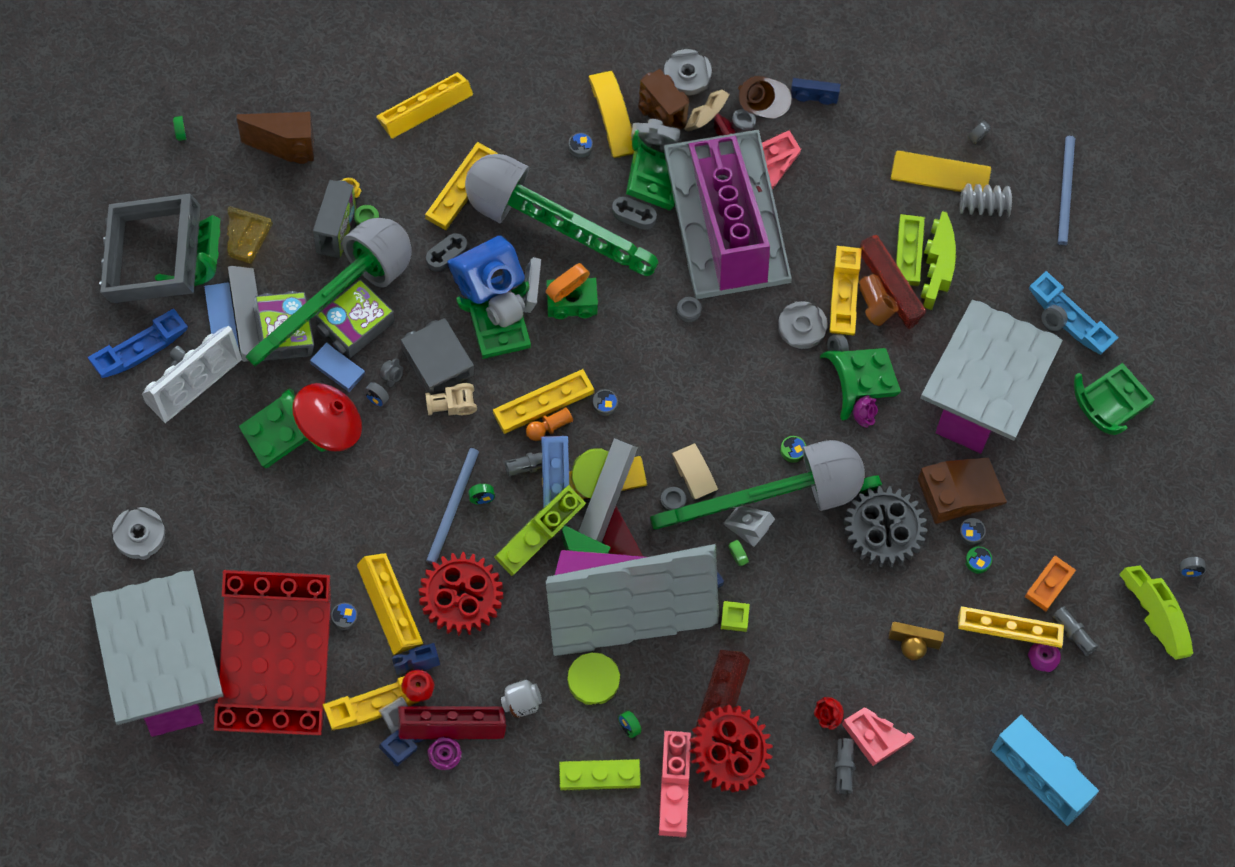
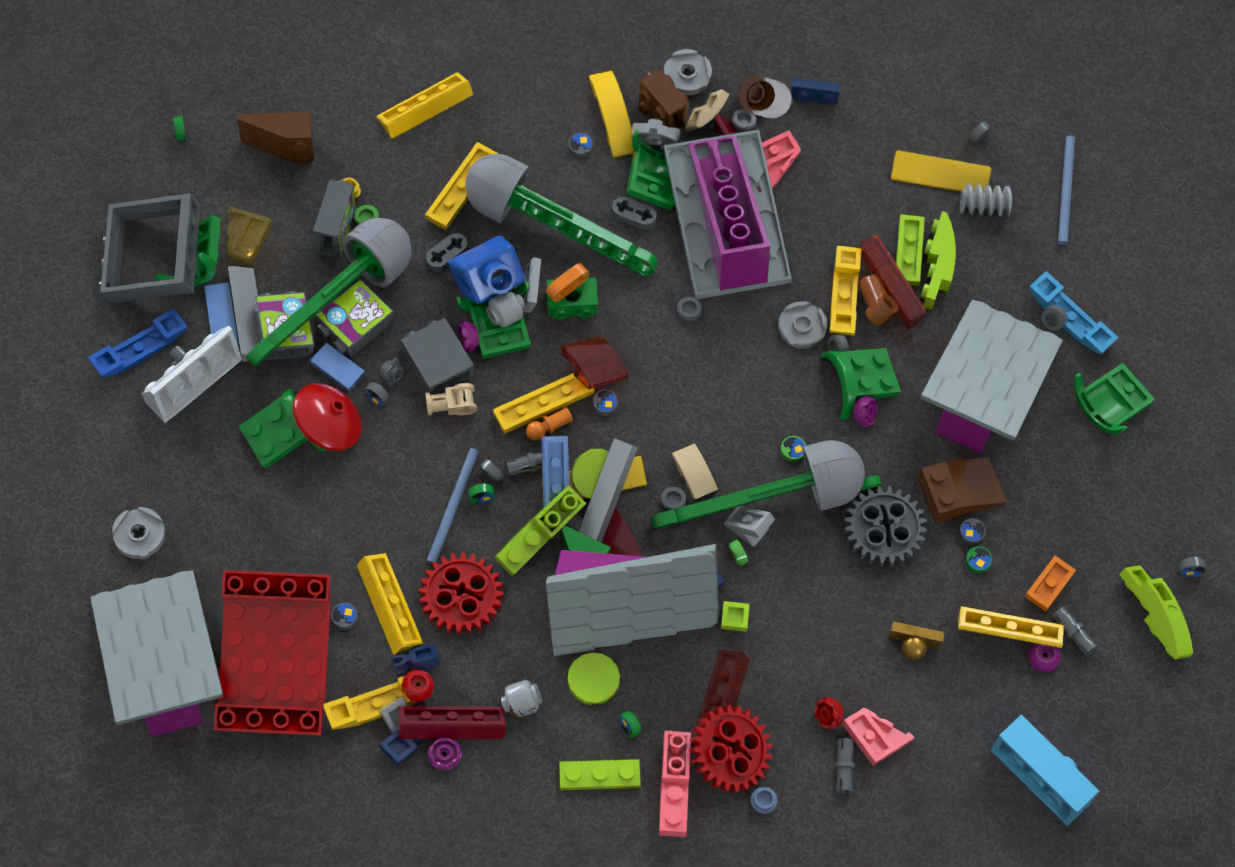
(468, 336): none -> magenta plate
(491, 471): none -> dark grey tile
(595, 362): none -> clear red slope
(764, 800): none -> sand blue plate

